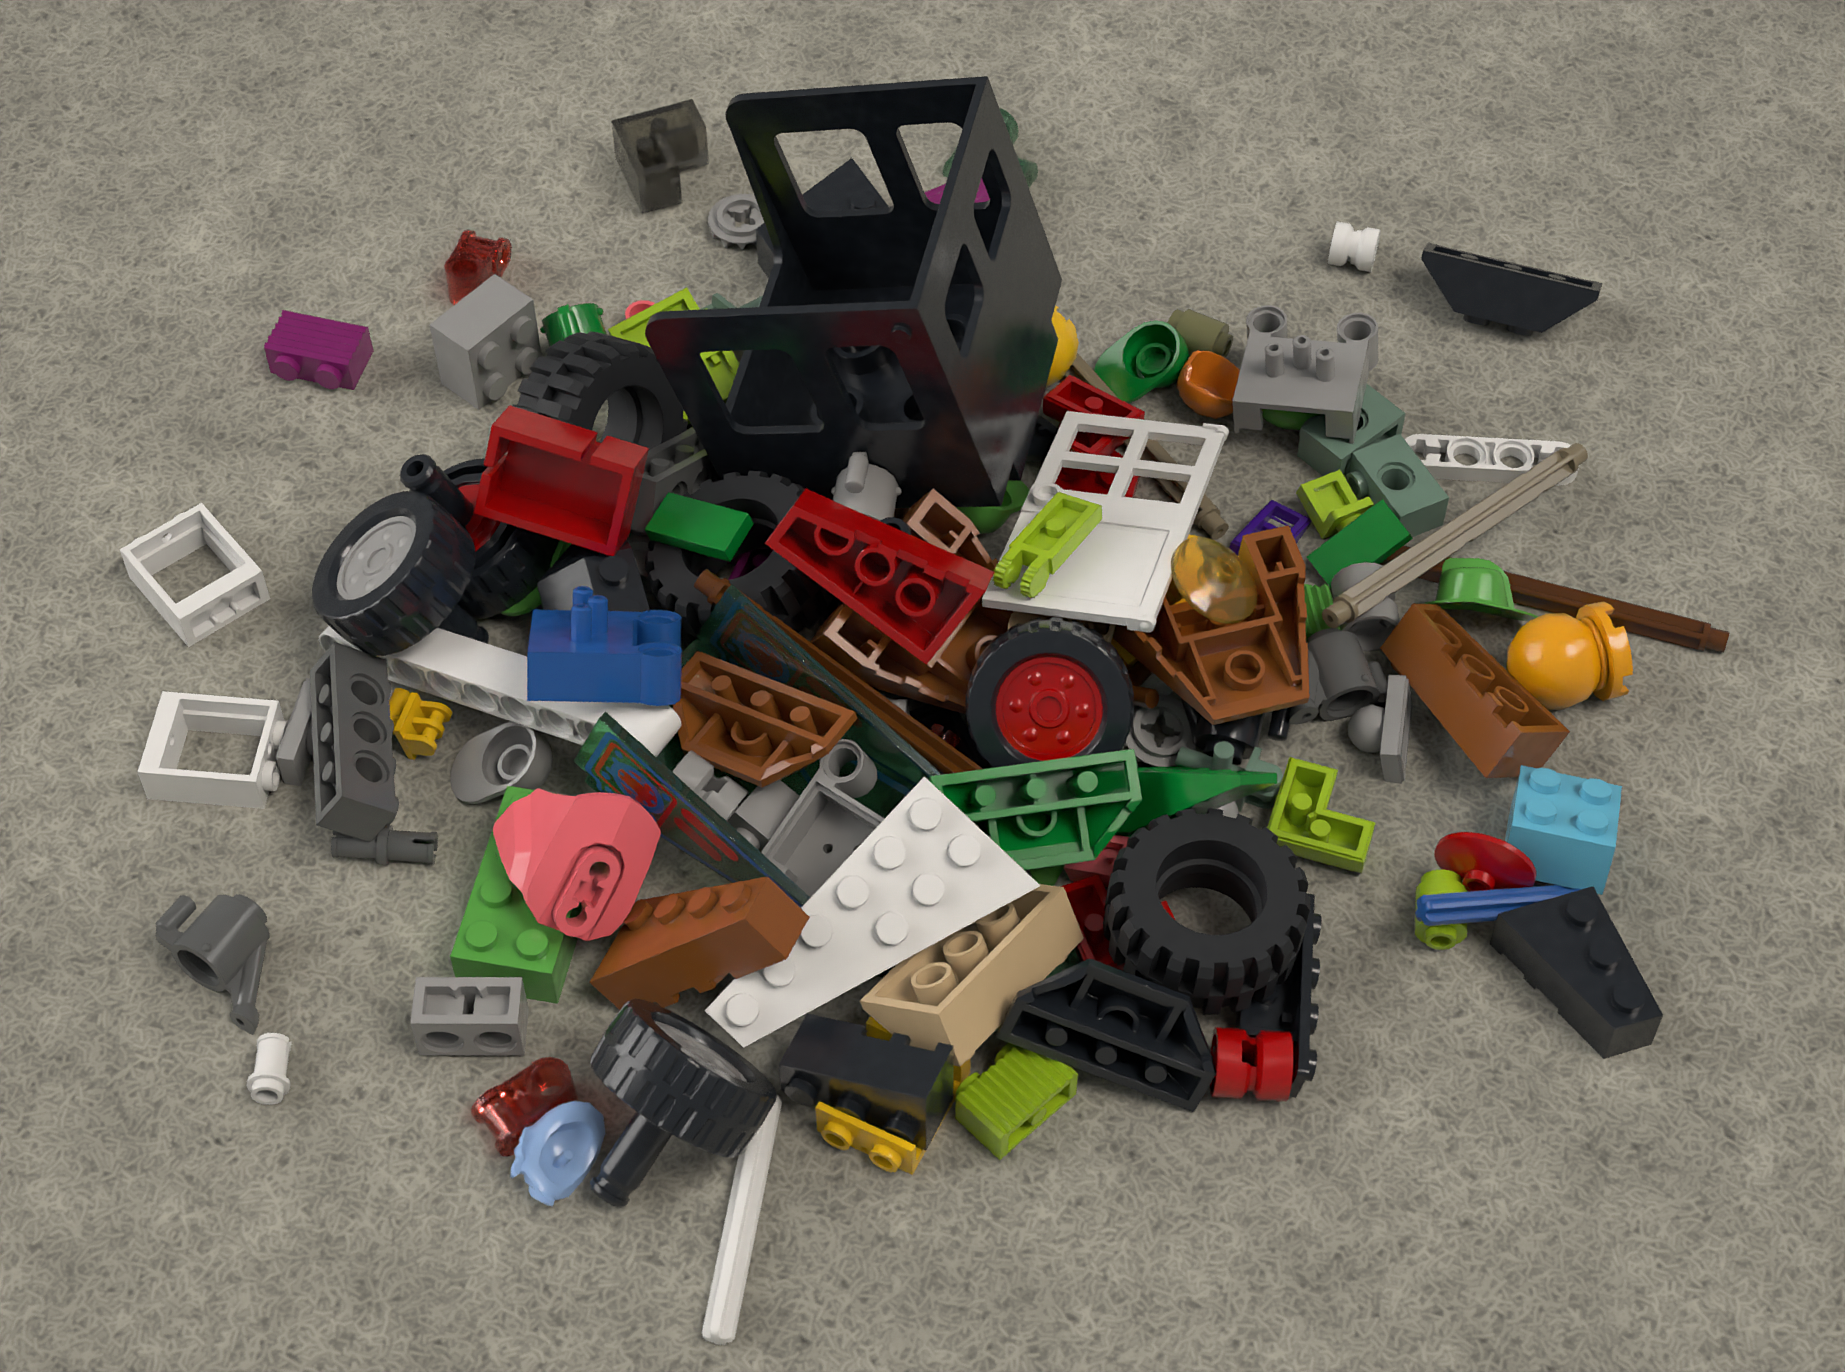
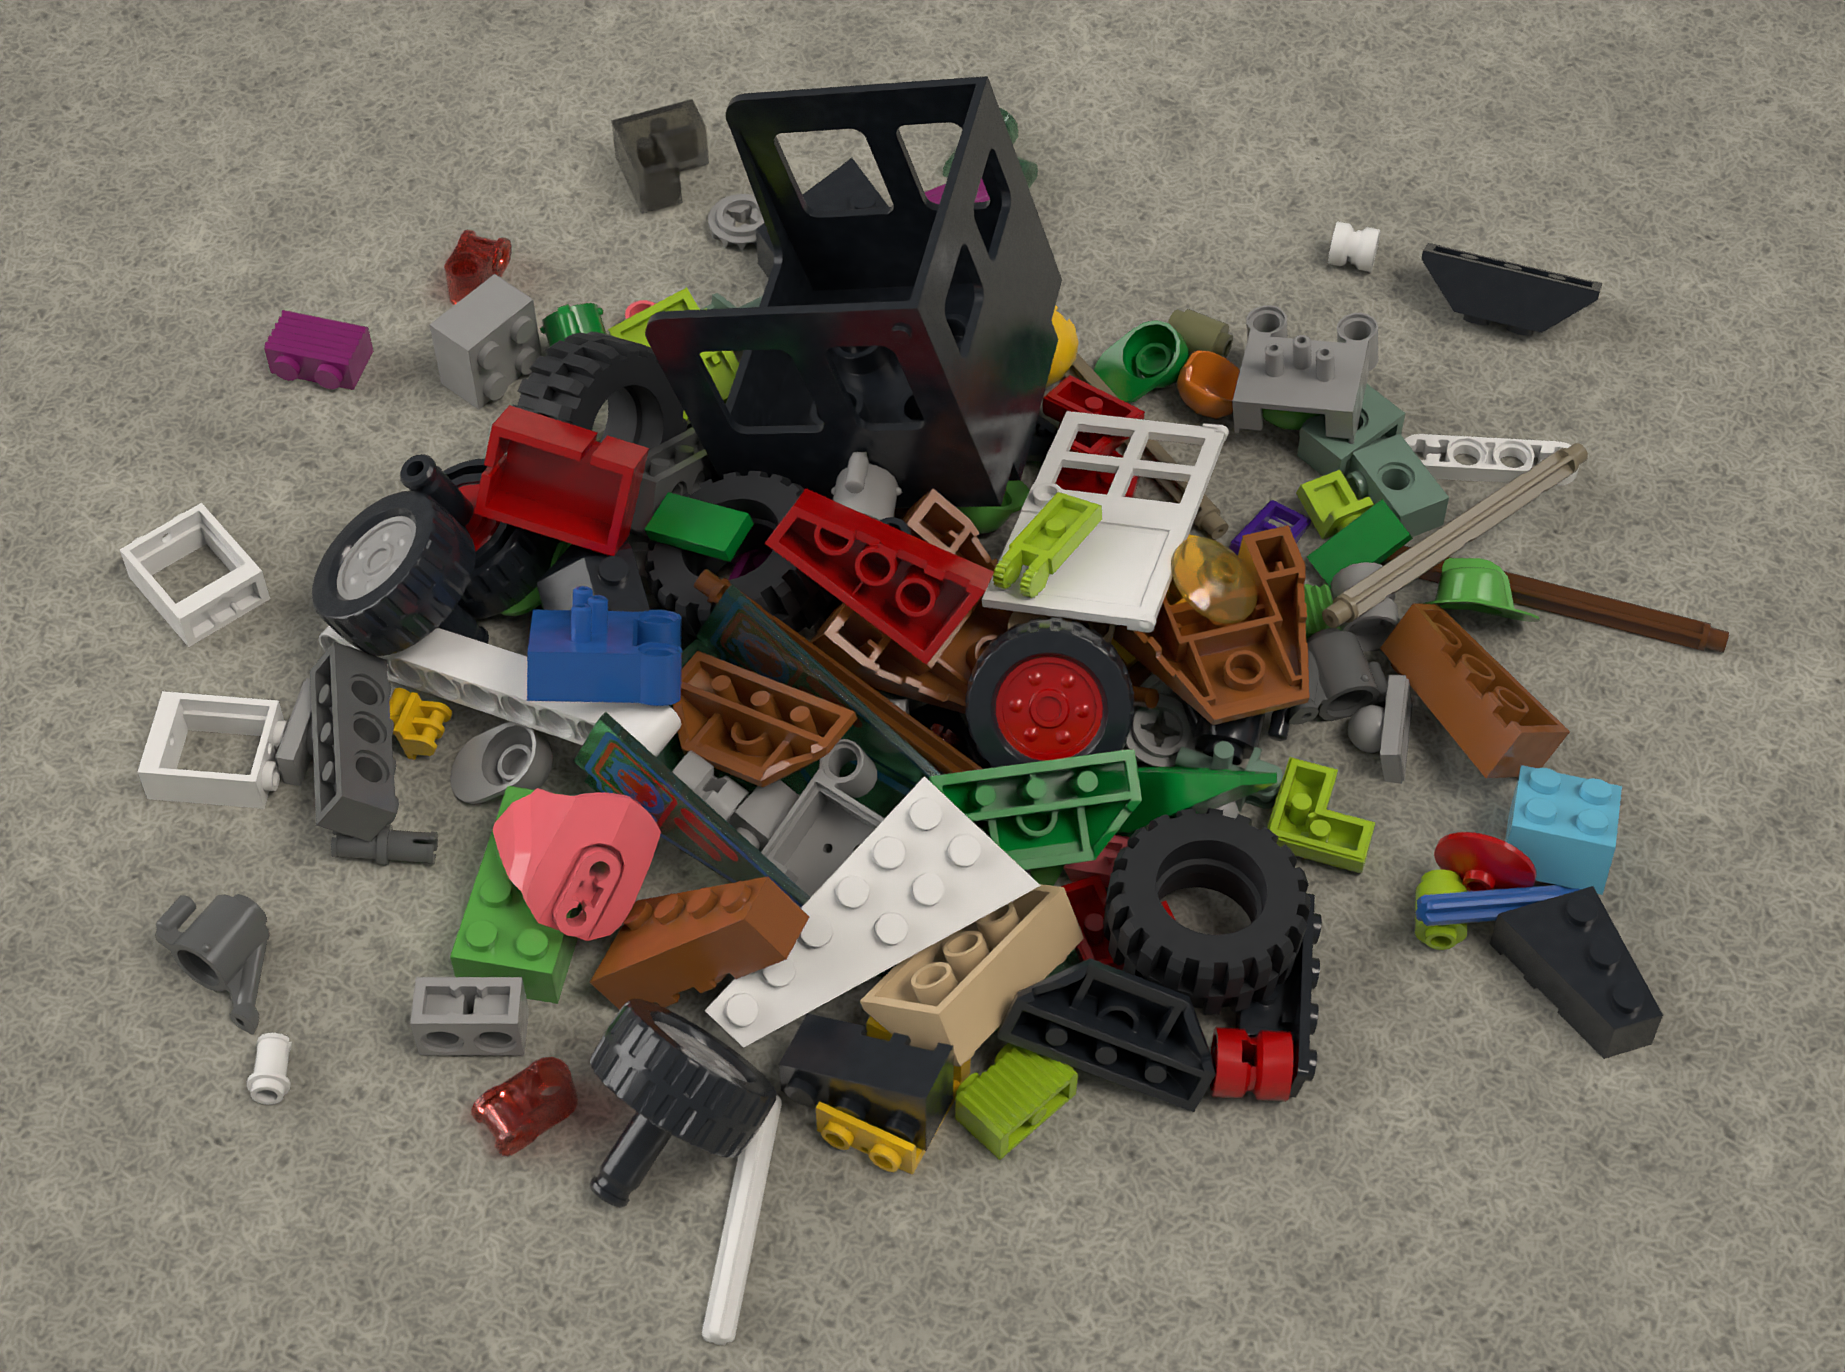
(559, 1150): light blue hat -> none
(1571, 657): light orange tile -> none

